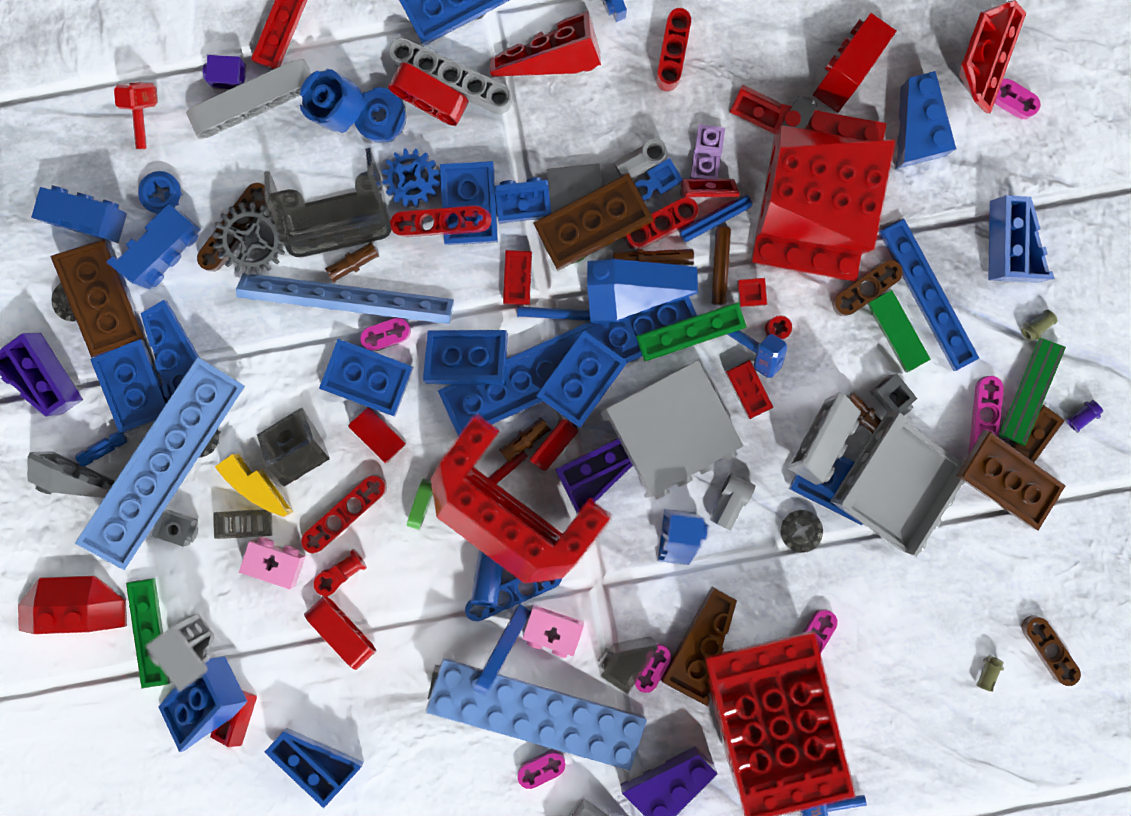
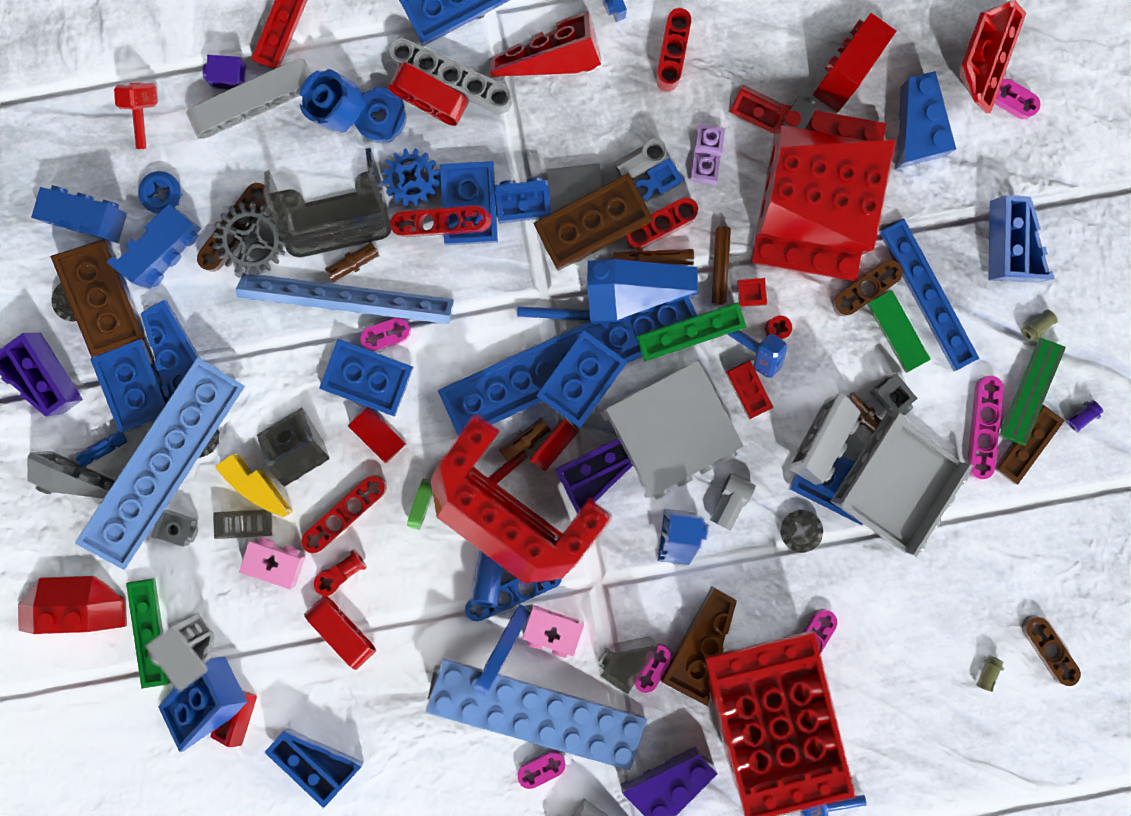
(465, 357): blue plate -> none
(517, 277): red plate -> none
(709, 188): red slope -> none
(715, 218): blue axle -> none
(1010, 480): reddish brown tile -> none

